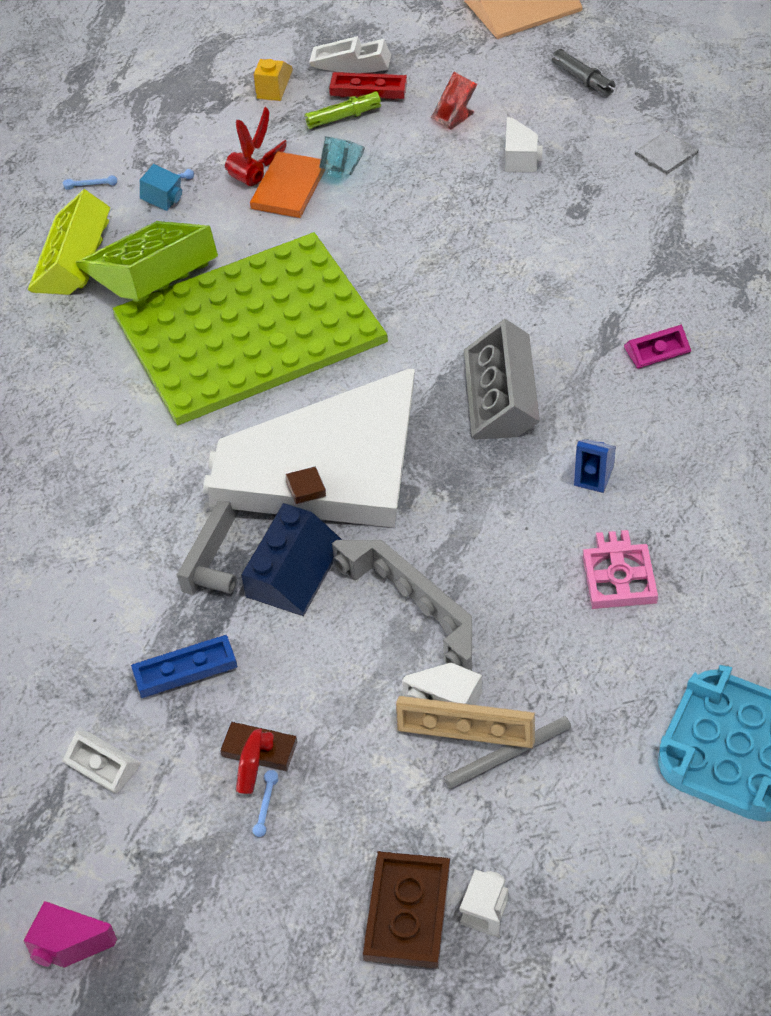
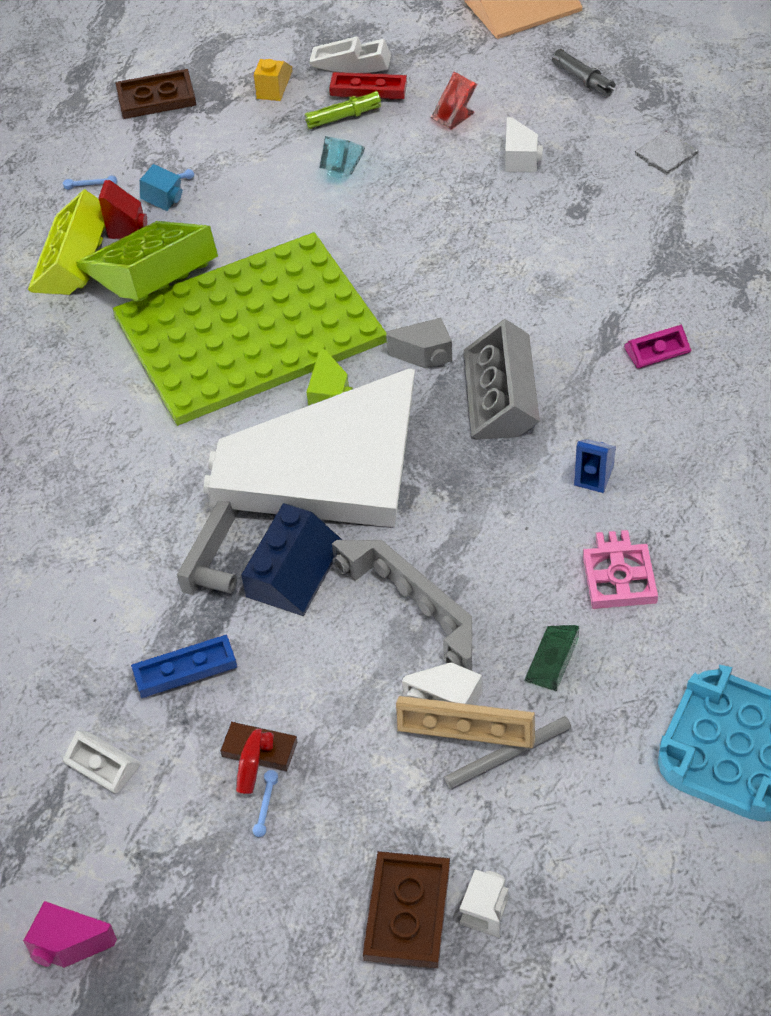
(120, 211): none -> red slope
(155, 93): none -> reddish brown tile
(241, 164): red plant -> none
(287, 185): orange tile -> none
(305, 485): reddish brown tile -> none
(326, 379): none -> lime slope
(421, 343): none -> light grey slope
(553, 656): none -> clear green slope

